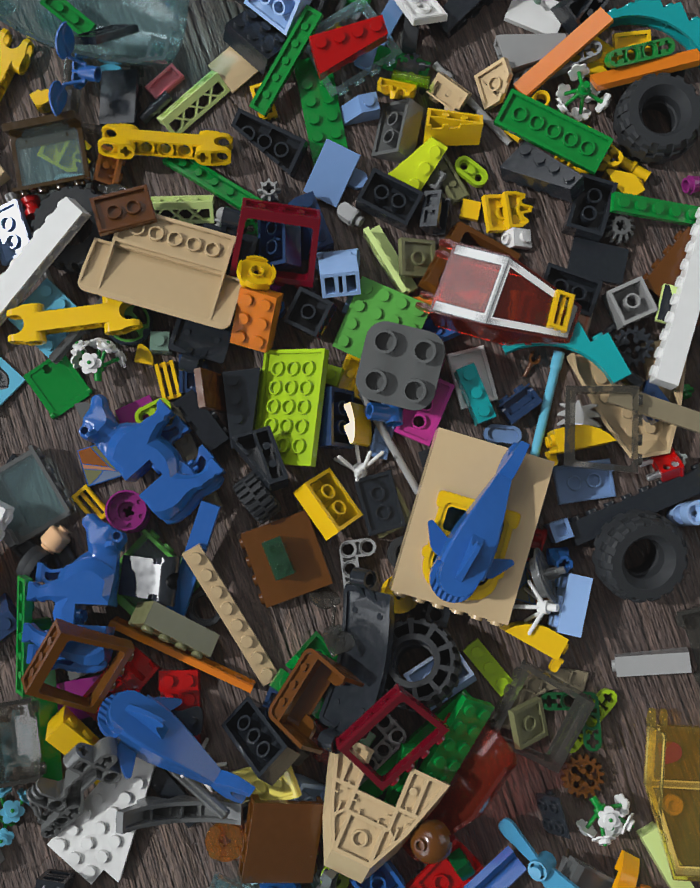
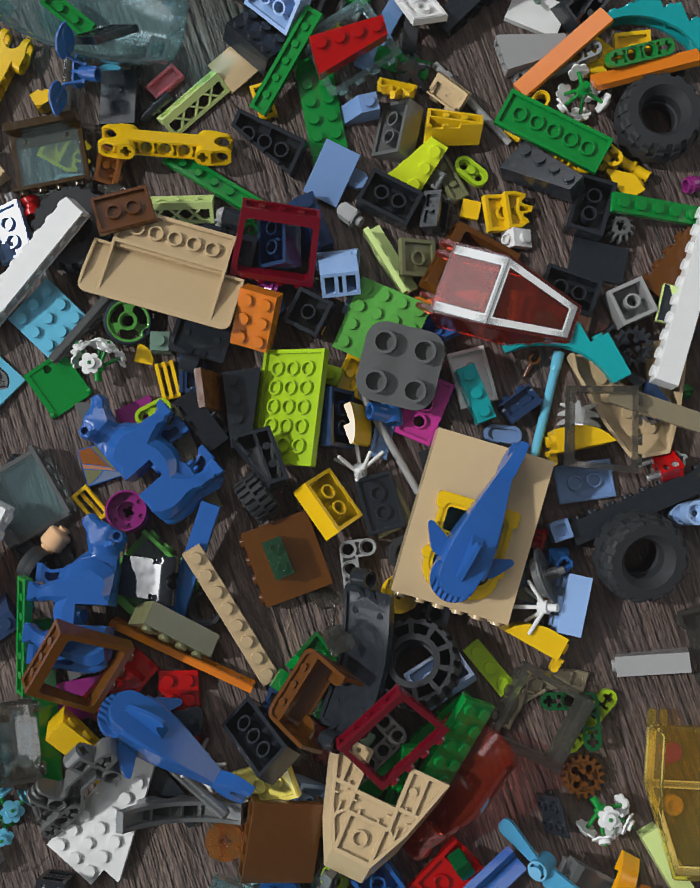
(41, 323): yellow piece -> none
(260, 281): yellow plate -> none
(269, 185): light grey gear -> none
(418, 80): clear neon green pin -> none
(431, 842): reddish brown cylinder -> none
(494, 83): tan plate -> none
(528, 723): olive plate -> none
(556, 326): yellow tile -> none

